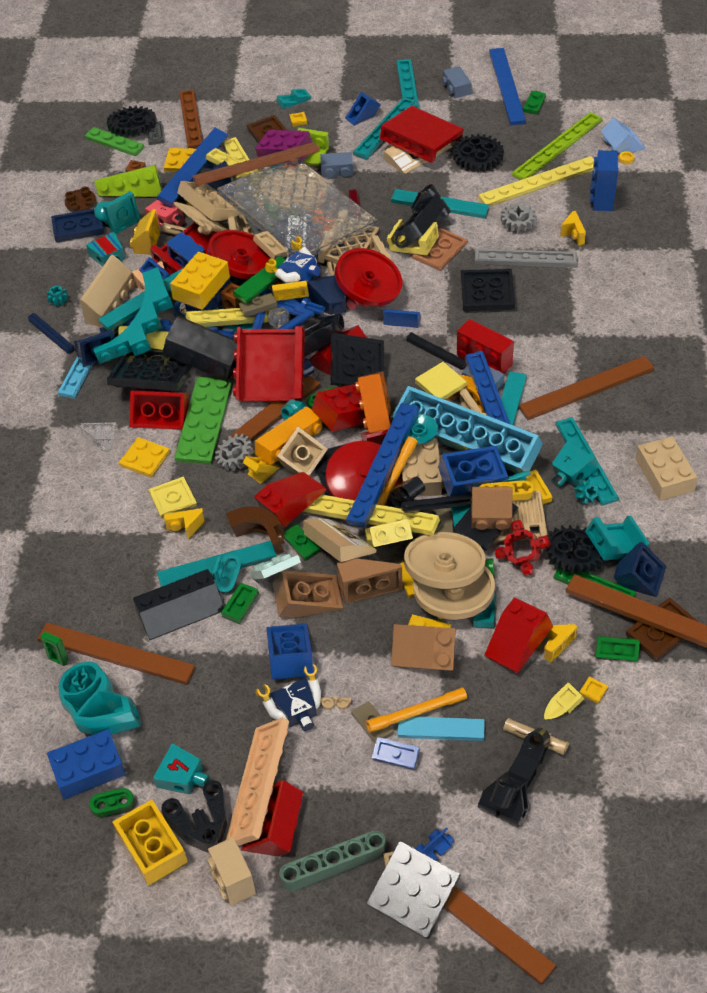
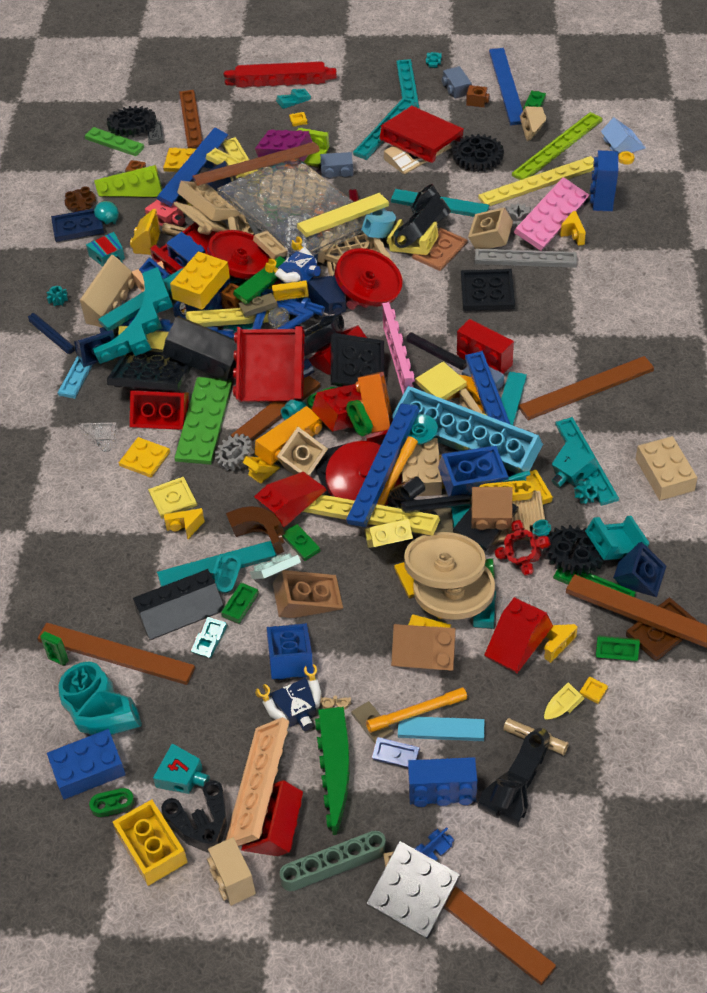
(122, 212): teal plate -> none
(209, 637): none -> slope
(260, 128): reddish brown plate -> none
(279, 74): none -> red hinge
(334, 761): none -> green slope
(336, 539): tan slope -> none
(342, 215): none -> light yellow tile
(359, 418): none -> green plate
(362, 109): blue slope -> none
(367, 579): medium nougat slope -> none
(379, 223): none -> medium azure arch
(397, 351): none -> bright pink plate
(401, 318): blue panel -> none
(433, 59): none -> teal piece
(442, 781): none -> blue brick
(477, 96): none -> dark orange brick
(490, 229): none -> tan brick
(532, 121): none -> tan slope
(541, 528): none -> teal plate
(550, 213): none -> bright pink plate

